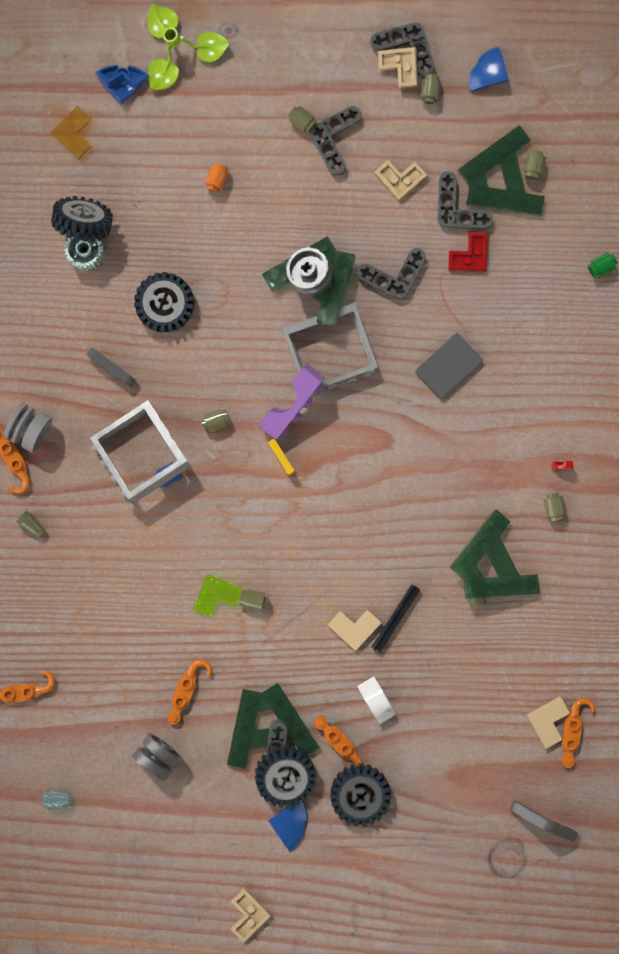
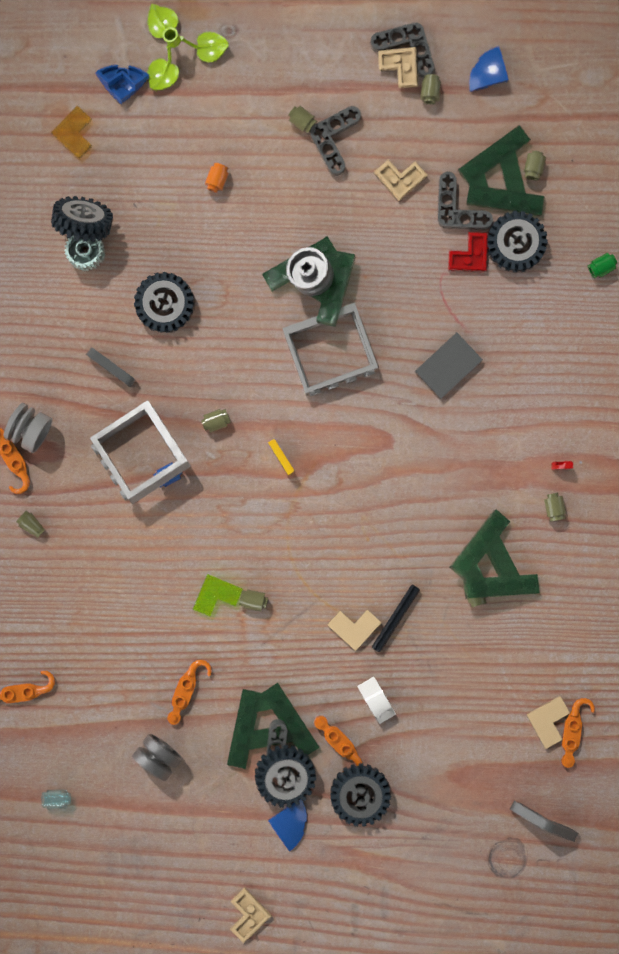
(306, 384): medium lavender arch -> none
(399, 280): dark grey beam -> none
(504, 255): none -> wheel

